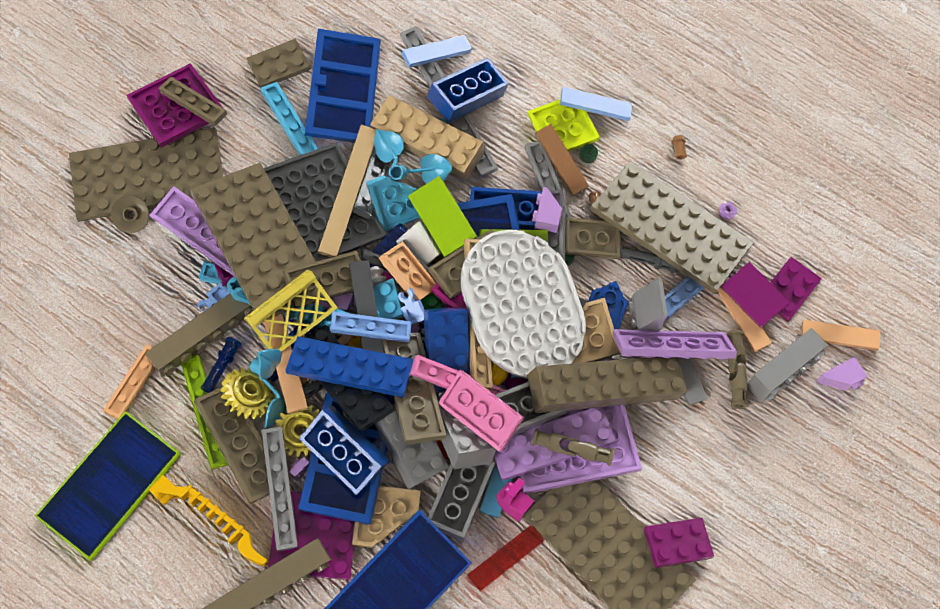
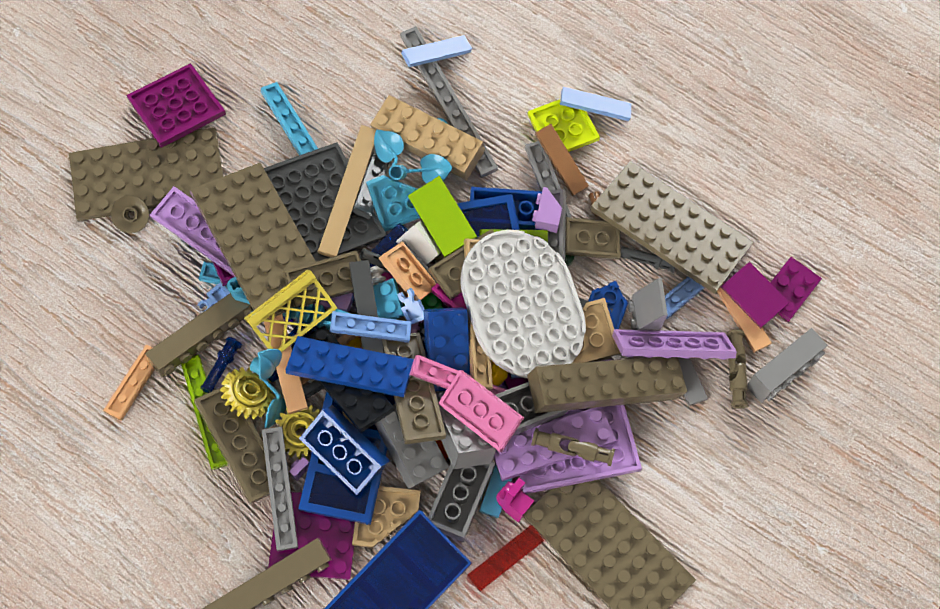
(107, 486): clear blue door -> none
(165, 491): yellow piece -> none
(192, 101): dark tan plate -> none
(278, 63): dark tan plate -> none
(342, 85): door -> none
(467, 90): blue brick -> none
(588, 153): clear green tile -> none
(678, 542): magenta plate -> none
(679, 147): medium nougat pin -> none
(724, 213): lavender plate -> none
(844, 335): light nougat tile -> none
(844, 376): lavender slope -> none

